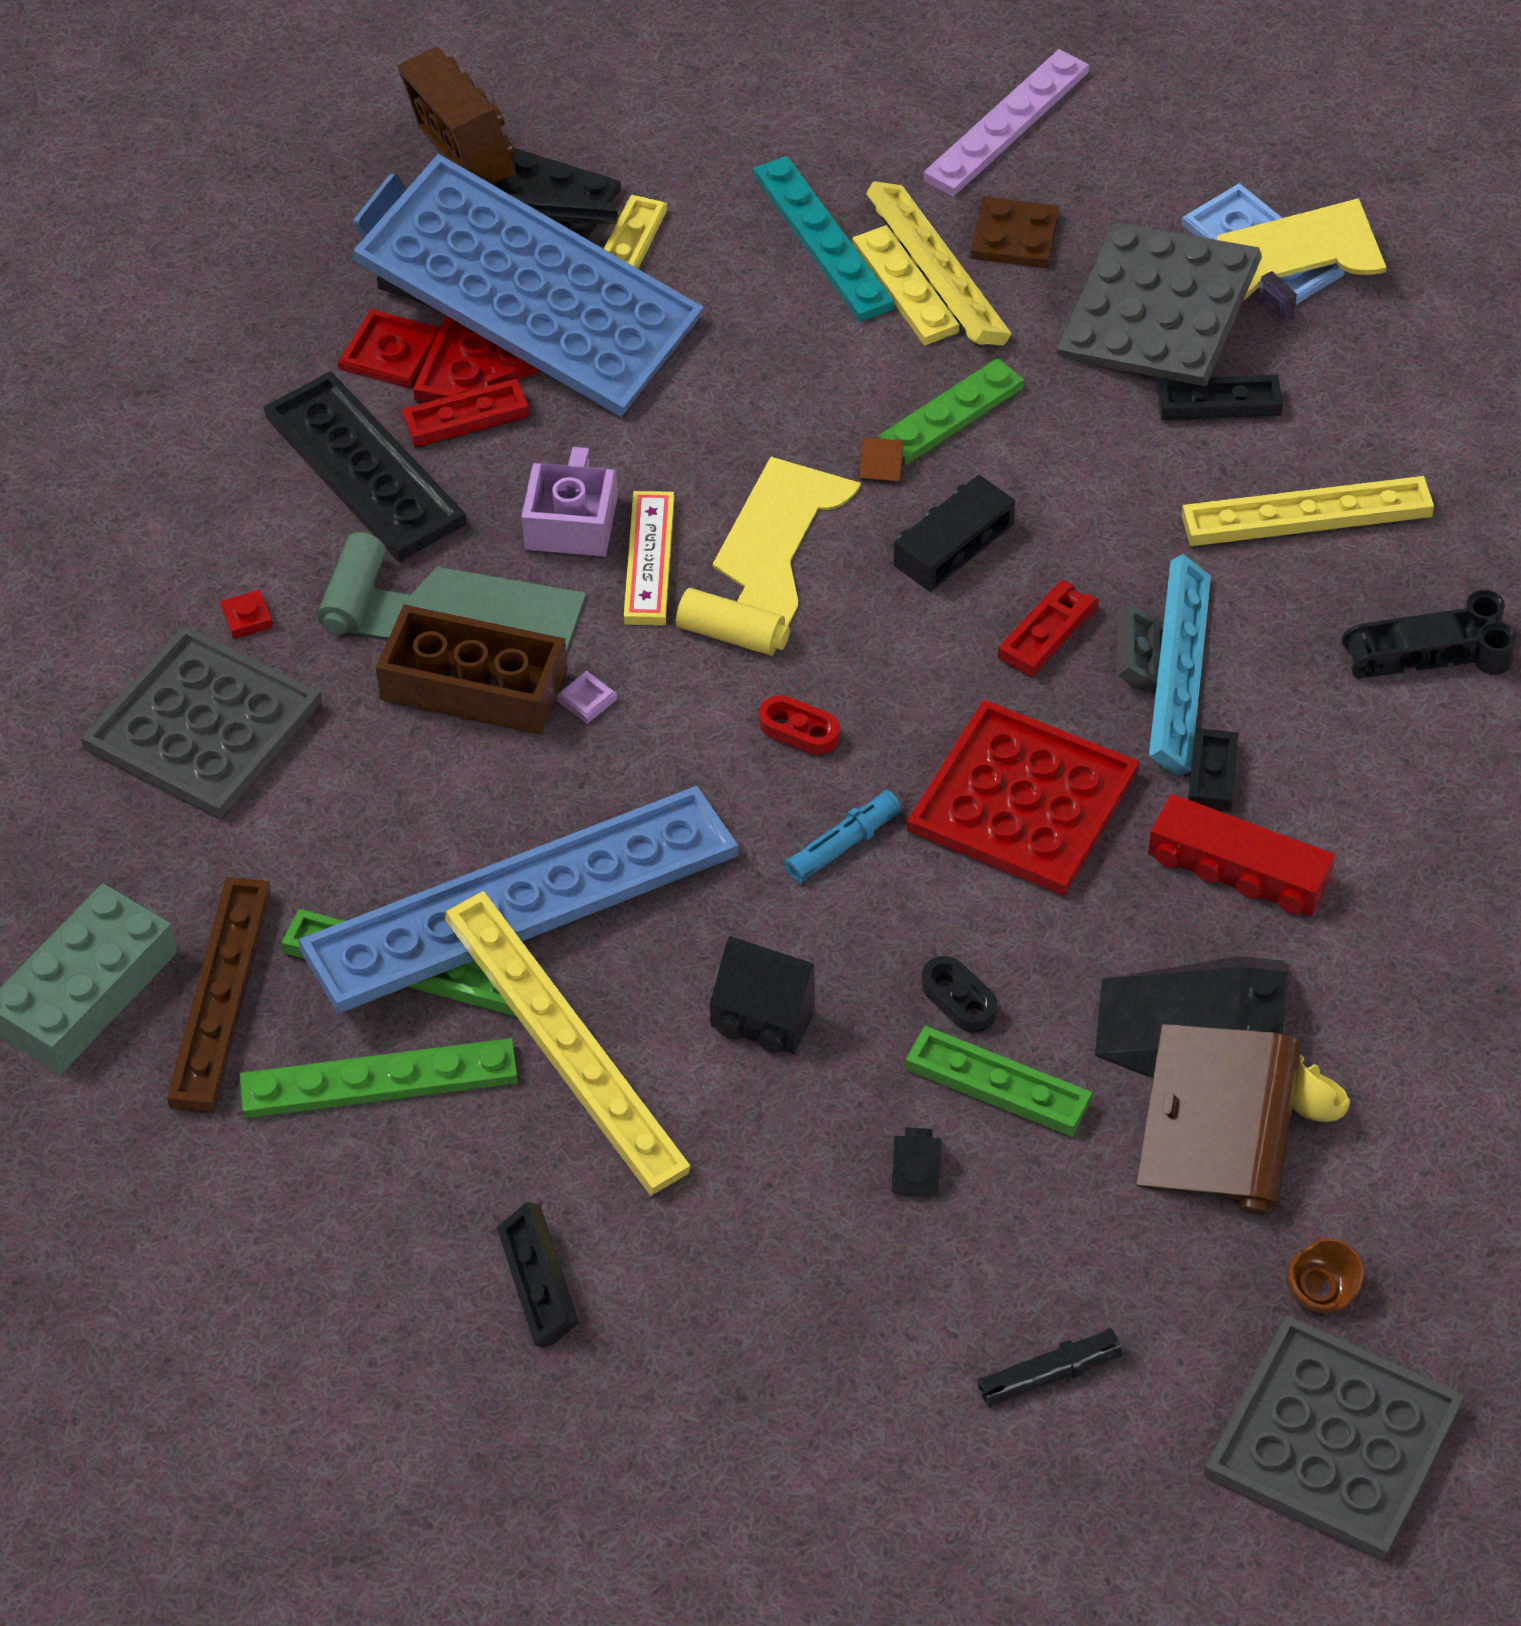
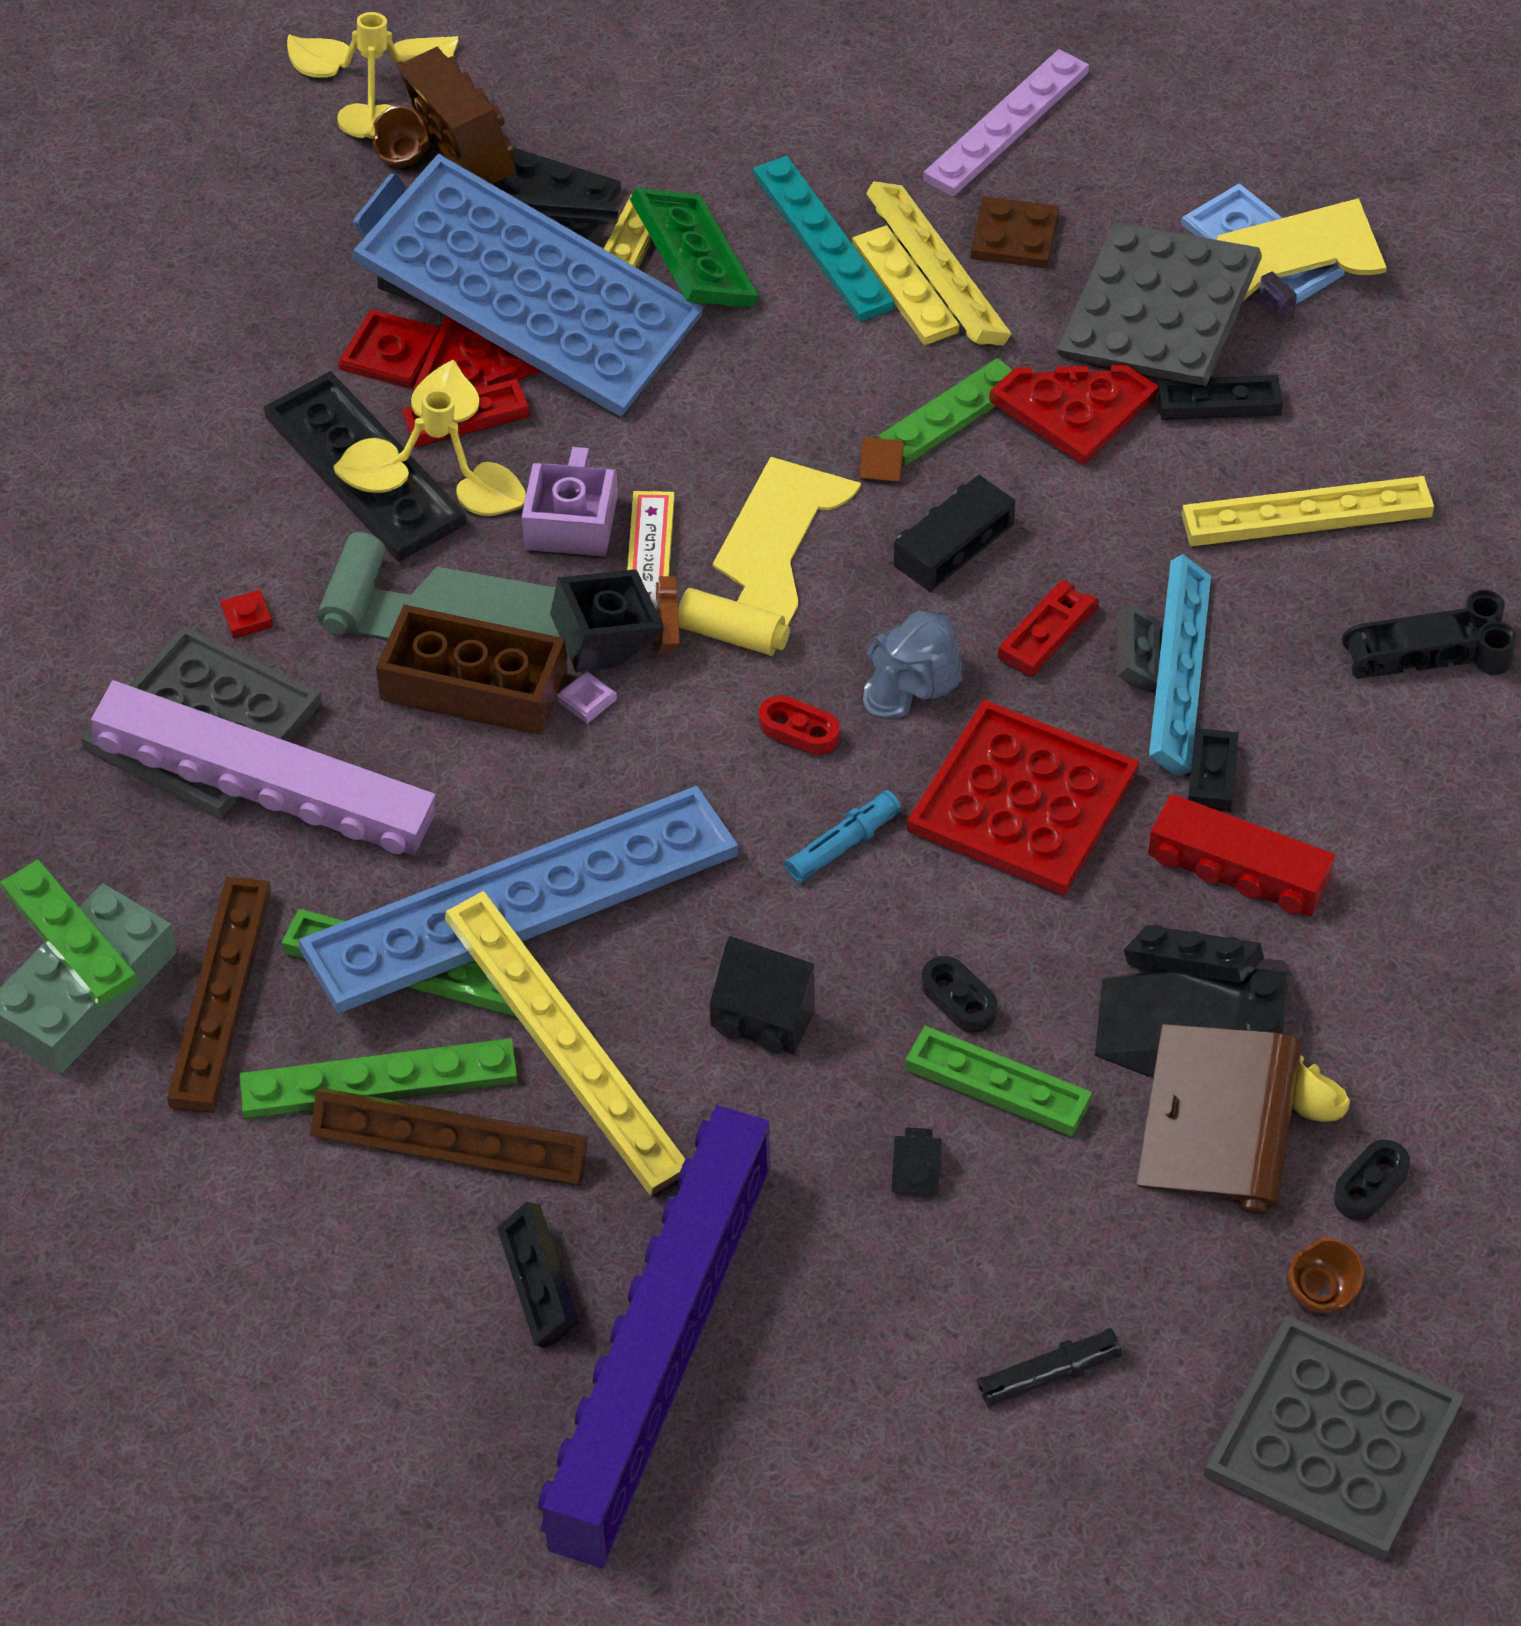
(69, 933): none -> bright green plate
(262, 769): none -> lavender brick
(324, 56): none -> light yellow plant
(401, 137): none -> dark orange hair
(441, 402): none -> light yellow plant
(449, 1135): none -> reddish brown plate
(604, 618): none -> black slope
(655, 1337): none -> dark purple brick
(668, 613): none -> dark orange plate
(694, 248): none -> green plate
(912, 659): none -> sand blue head
(1073, 405): none -> red plate
(1194, 953): none -> black plate
(1370, 1182): none -> black plate

